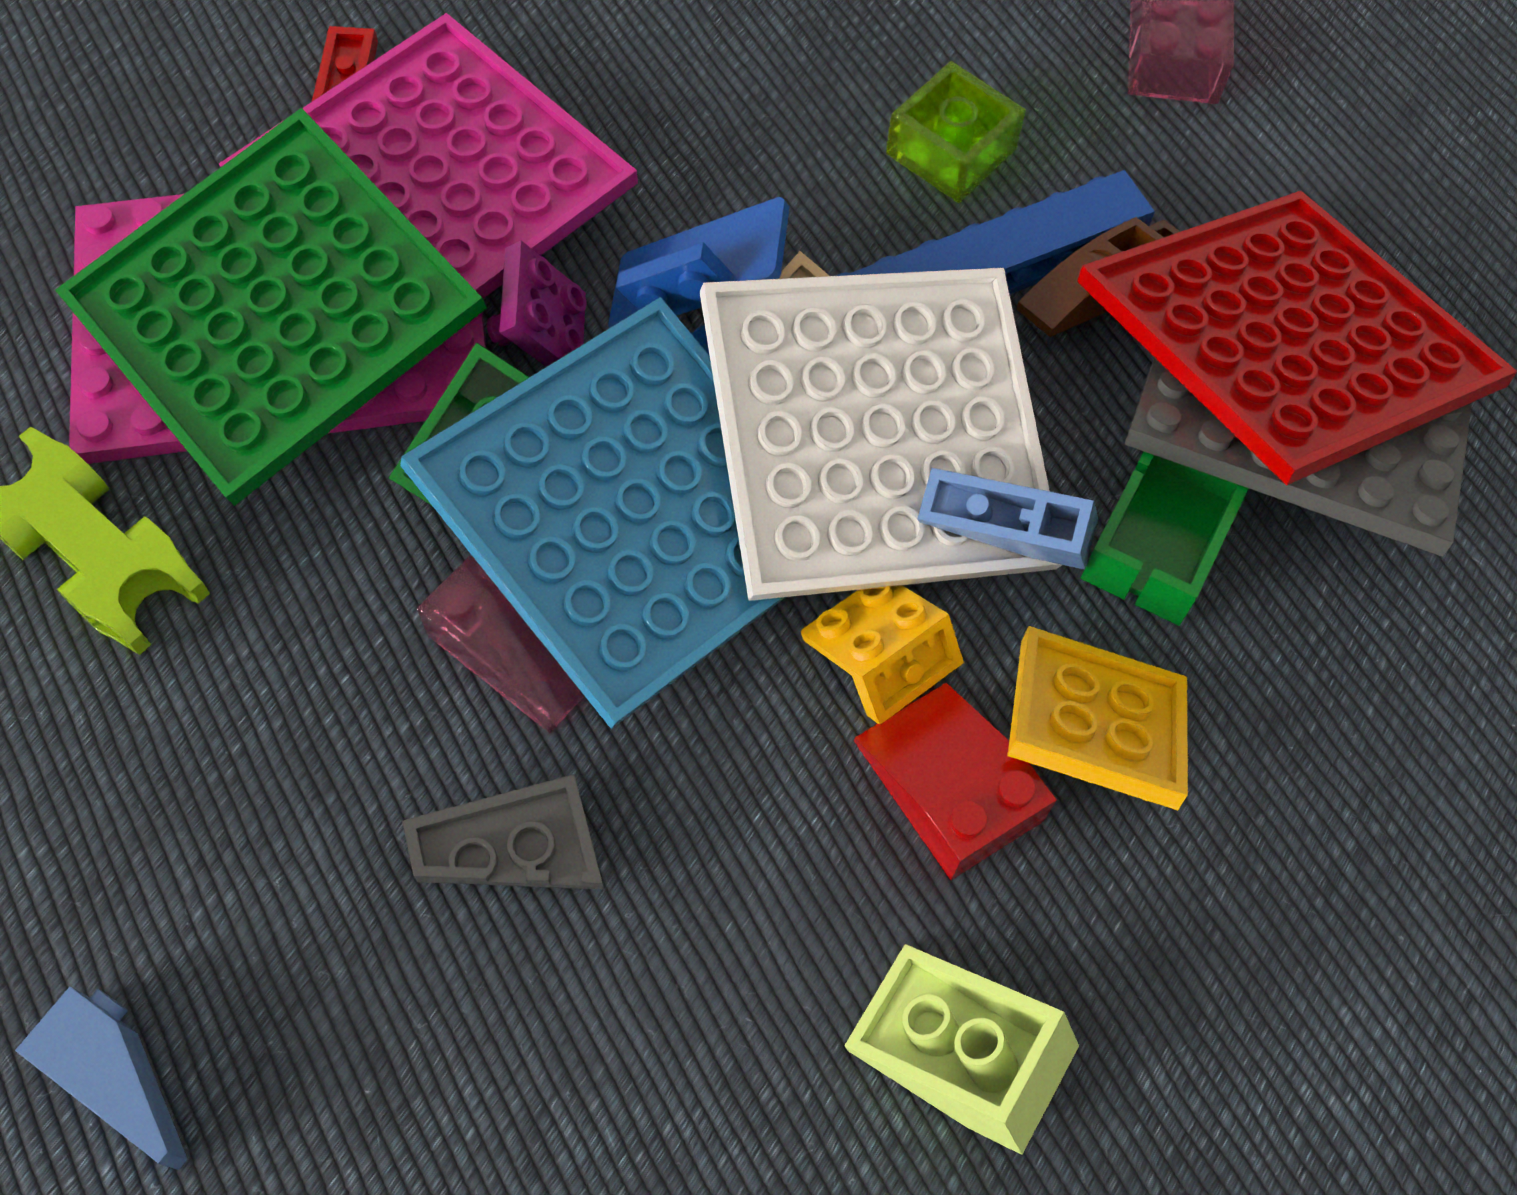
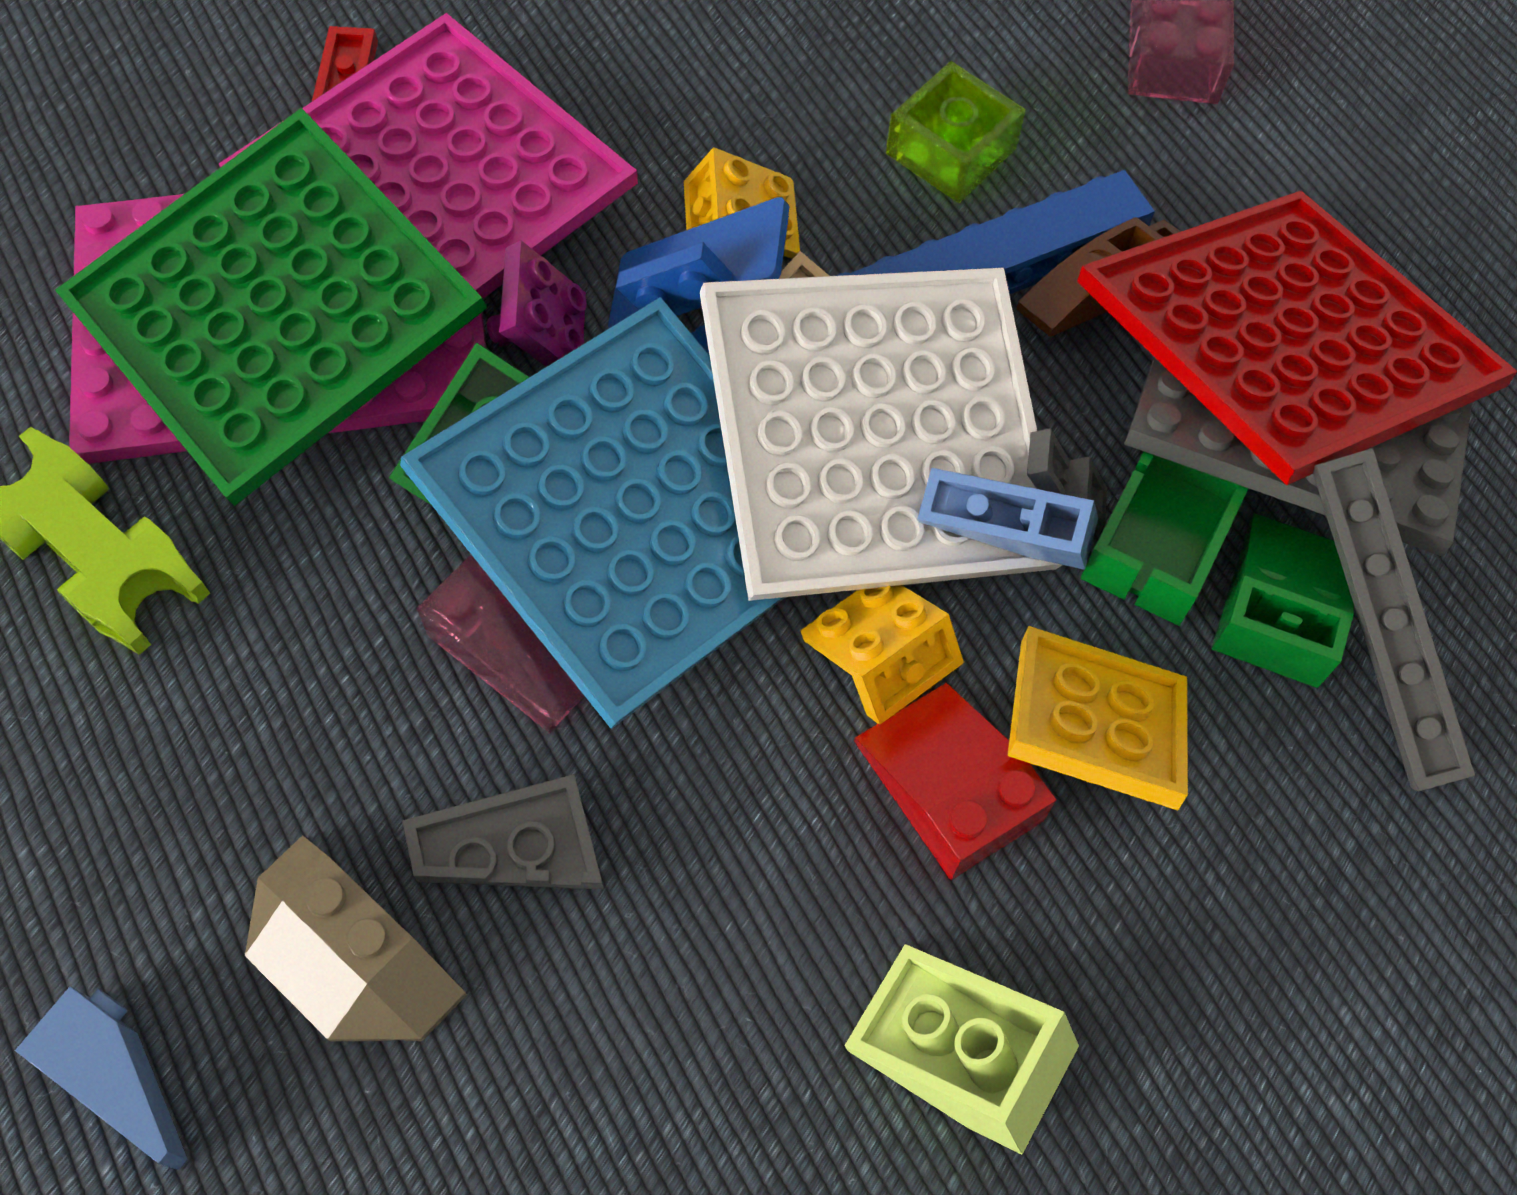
(343, 954): none -> dark tan wedge
(730, 184): none -> yellow bracket
(1054, 472): none -> dark grey slope
(1287, 603): none -> green slope
(1393, 620): none -> dark grey plate

